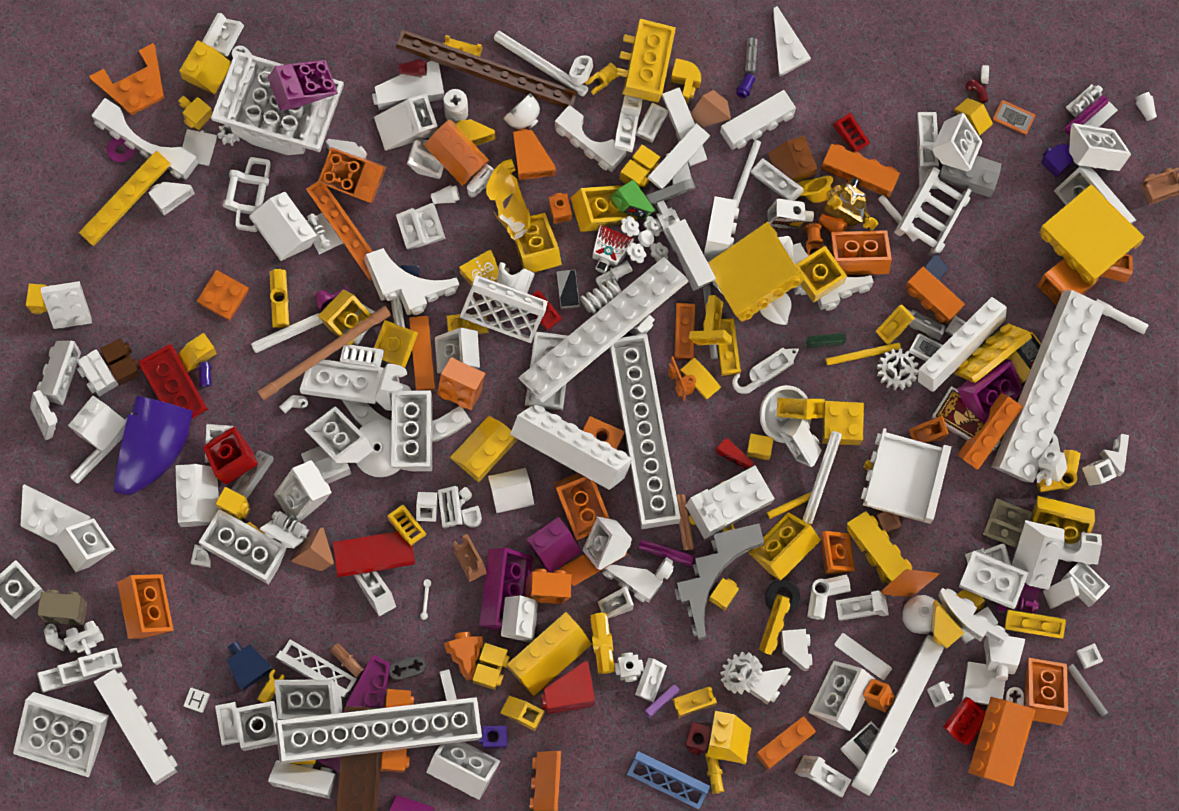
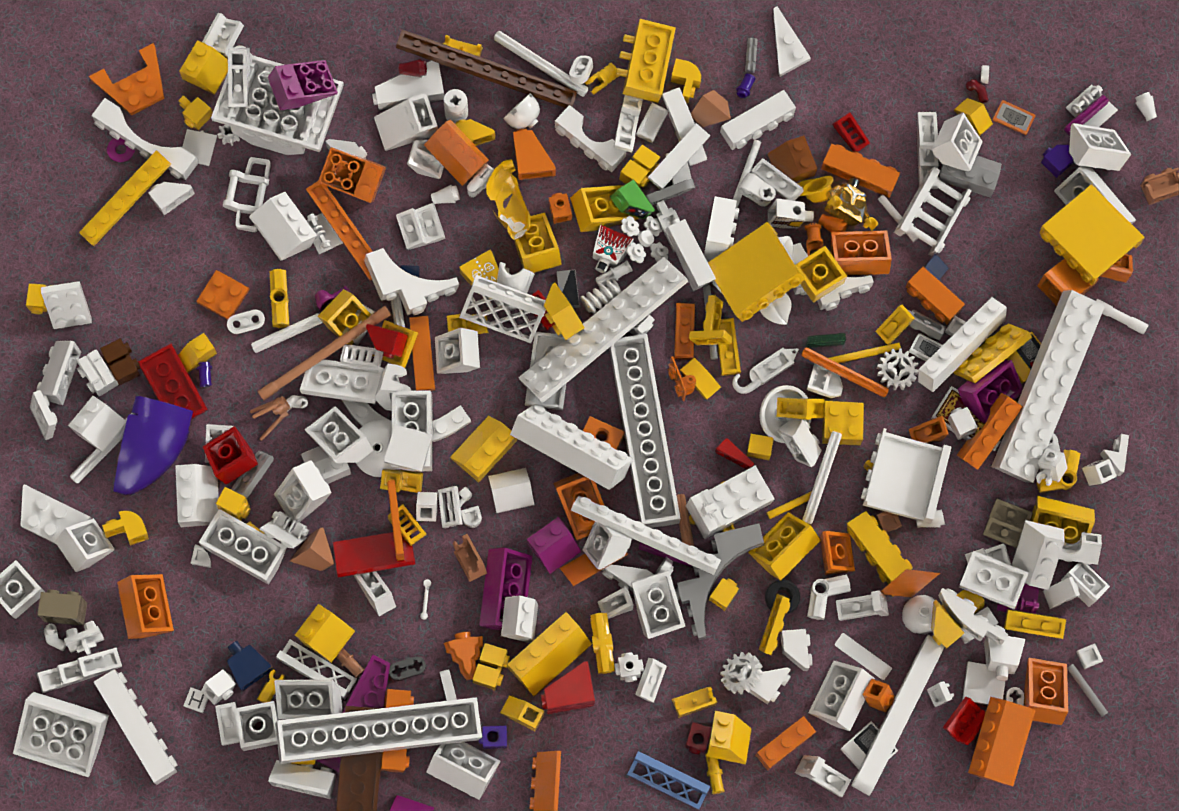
(130, 524): none -> yellow brick
(219, 687): none -> white brick
(238, 76): none -> white slope
(245, 321): none -> white plate
(278, 406): none -> nougat plant
(324, 633): none -> yellow slope
(387, 340): none -> red slope
(395, 520): none -> orange tile
(404, 480): none -> yellow slope
(408, 448): none -> white tile
(461, 384): orange brick -> none
(548, 587): orange brick -> none
(561, 313): none -> yellow slope
(646, 535): none -> white plate
(657, 605): none -> white slope
(661, 701): medium lavender tile -> none
(755, 188): none -> white piece
(824, 382): none -> white slope
(845, 372): none -> orange axle
(938, 520): none -> white cone
(962, 422): none -> white brick

